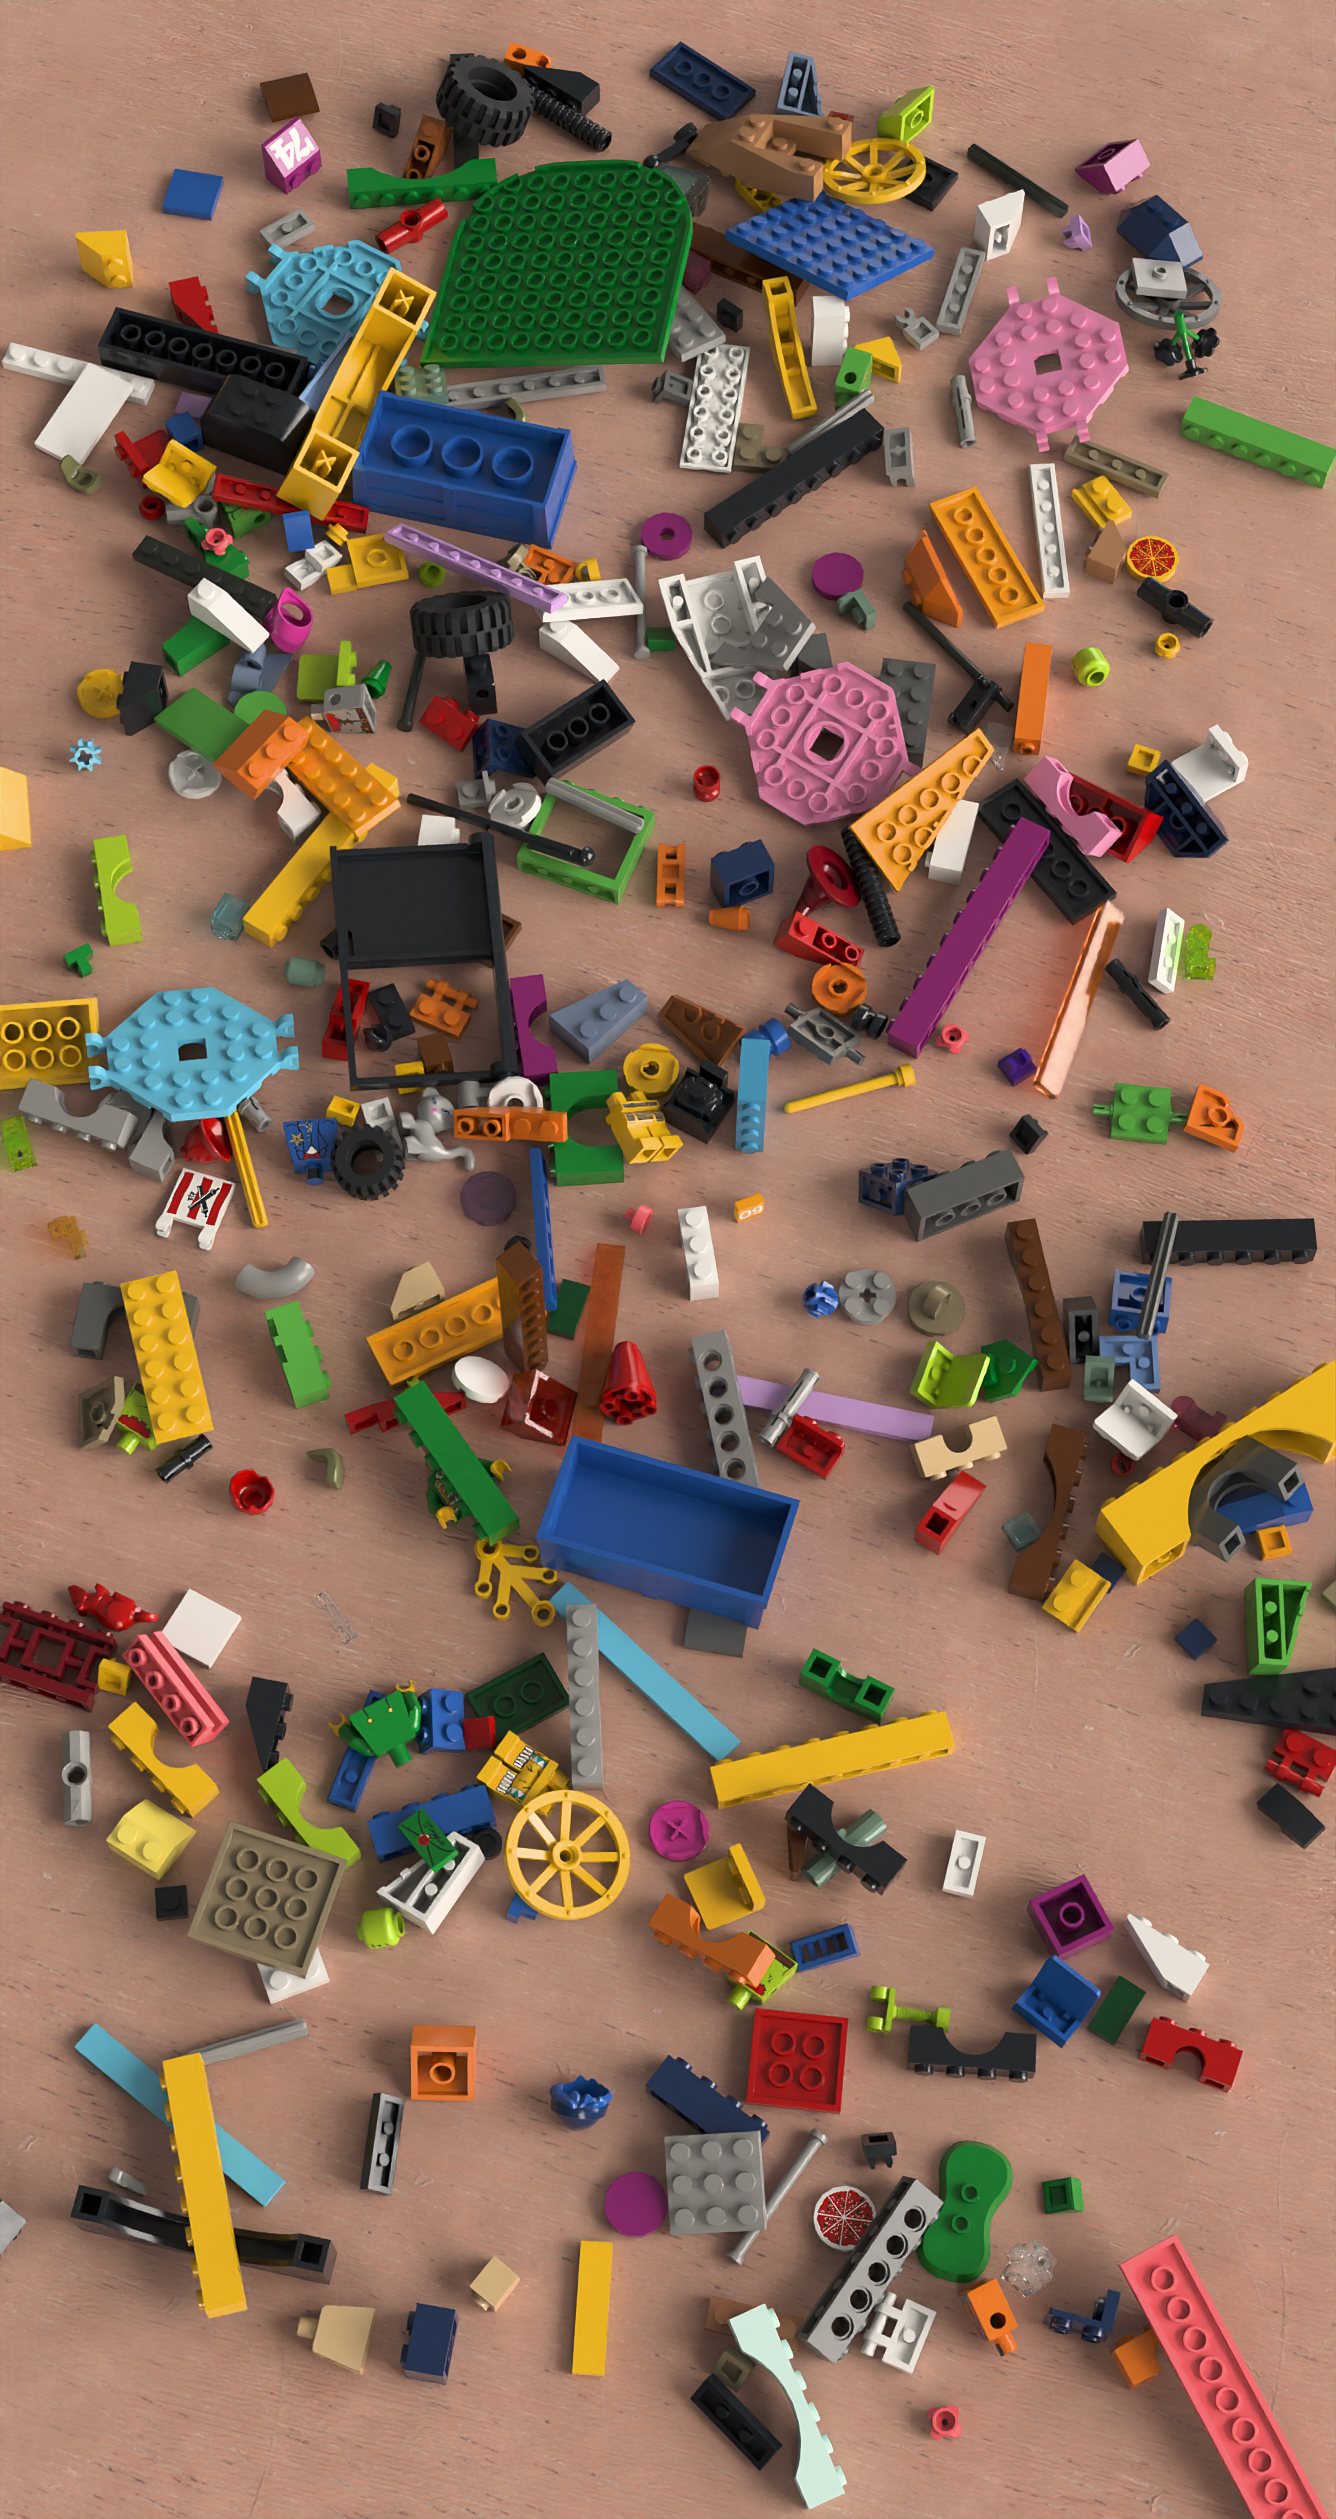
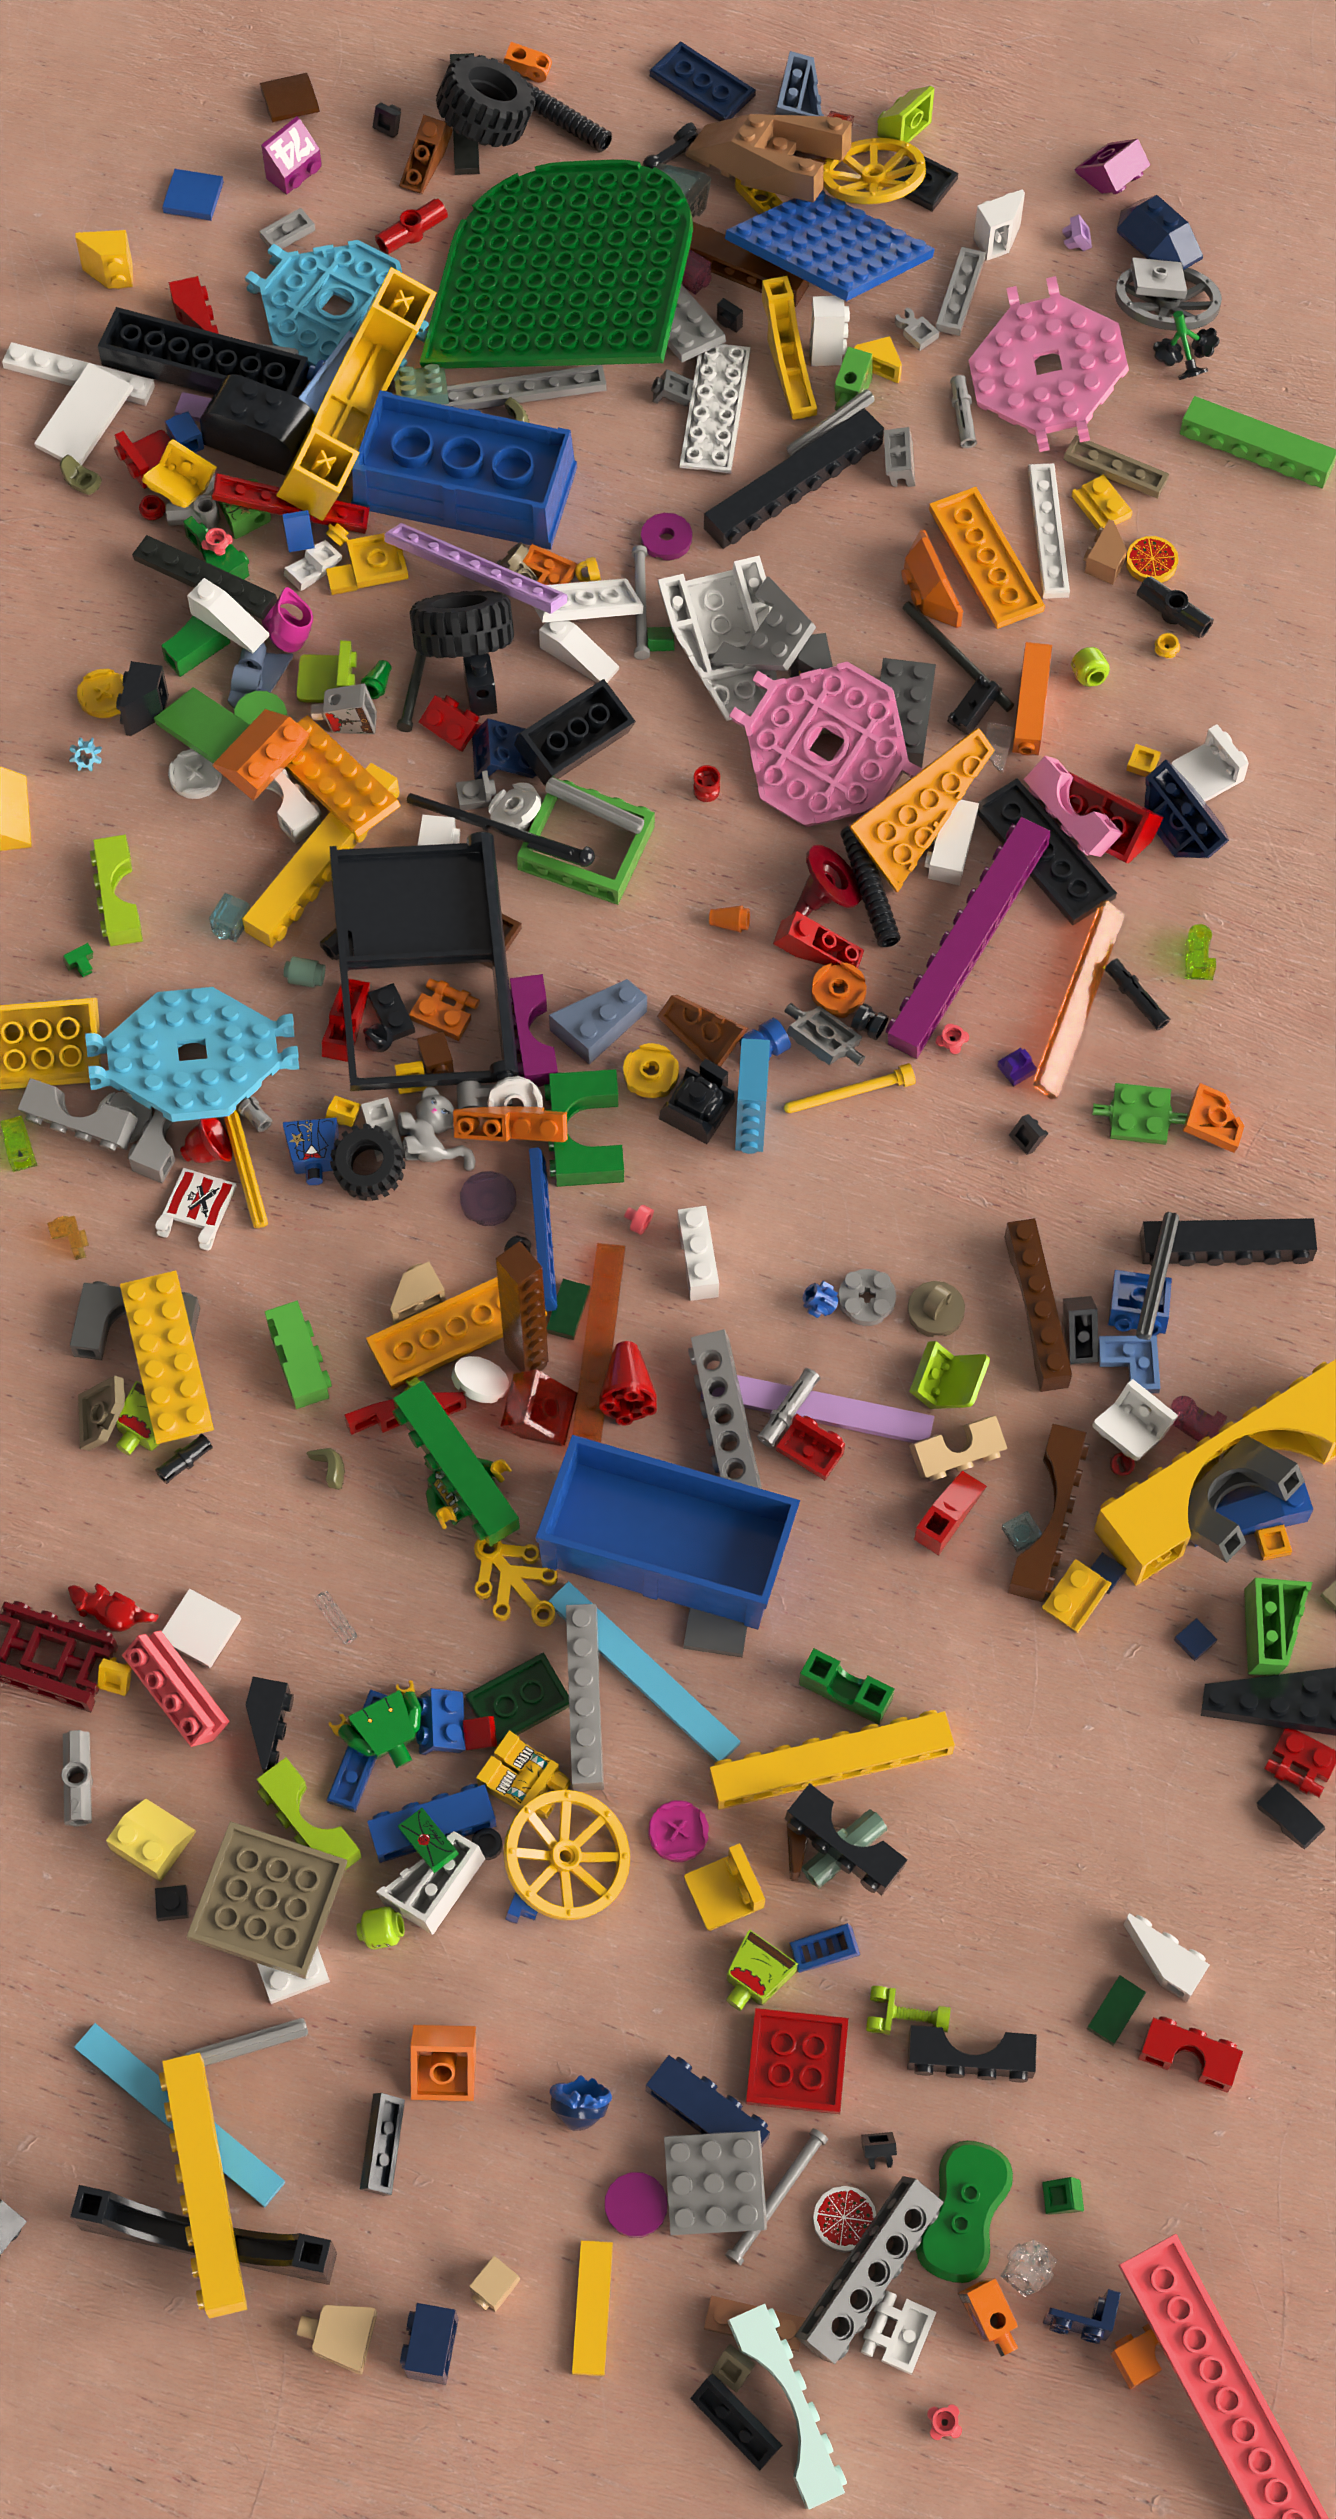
(127, 2182): light grey piece -> none
(188, 1785): yellow arch -> none
(251, 1492): red hair -> none
(275, 1283): light grey cylinder -> none
(375, 189): green arch -> none
(431, 575): lime tile -> none
(566, 86): black slope -> none
(640, 1128): yellow hips -> none
(670, 874): orange plate -> none
(740, 1957): orange arch -> none
(742, 874): dark blue brick -> none
(748, 1207): light orange tile -> none
(751, 455): dark tan plate -> none
(837, 575): magenta tile -> none
(859, 606): sand green bracket -> none
(884, 1184): dark blue bracket -> none
(963, 1194): dark grey brick -> none
(964, 1864): white plate -> none
(1005, 1370): green plate -> none
(1017, 180): pearl dark grey axle -> none
(1057, 2000): blue bracket -> none
(1070, 1918): magenta brick -> none
(1099, 1379): sand green bracket -> none
(1166, 951): plate -> none

